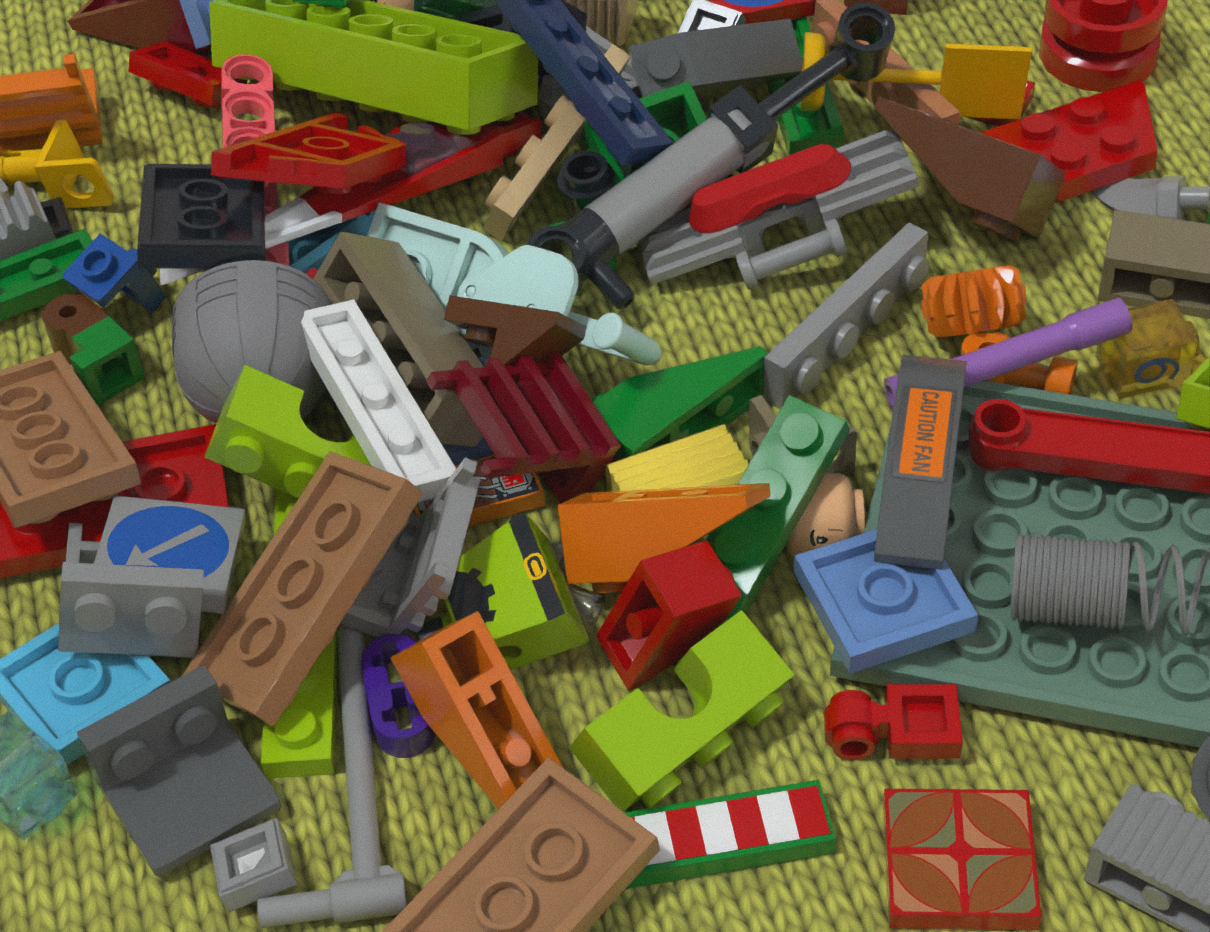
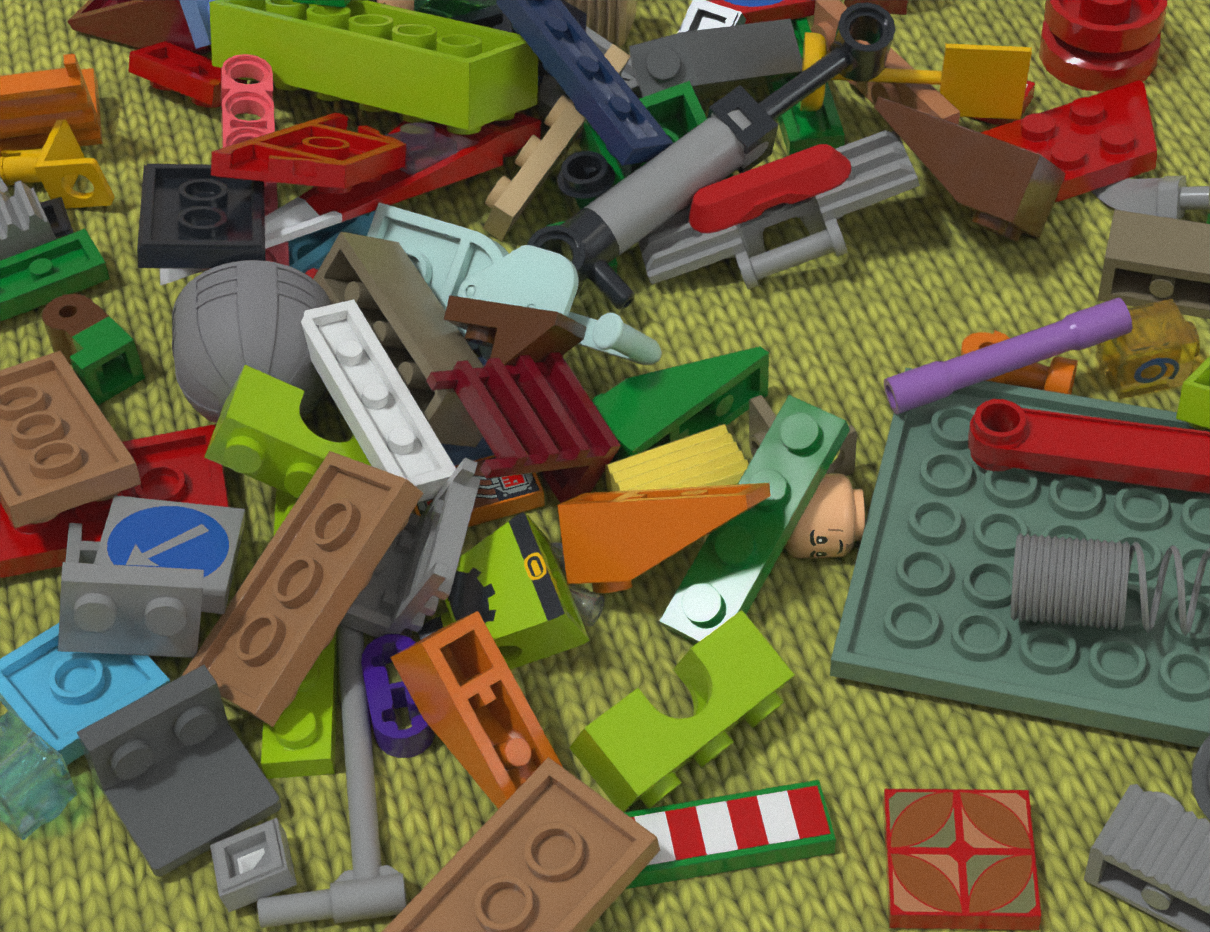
(110, 269): blue bracket -> none
(666, 611): red slope -> none
(845, 315): light grey plate -> none
(878, 607): medium blue plate -> none
(916, 720): red plate -> none
(920, 462): dark grey slope -> none
(974, 301): orange gear -> none

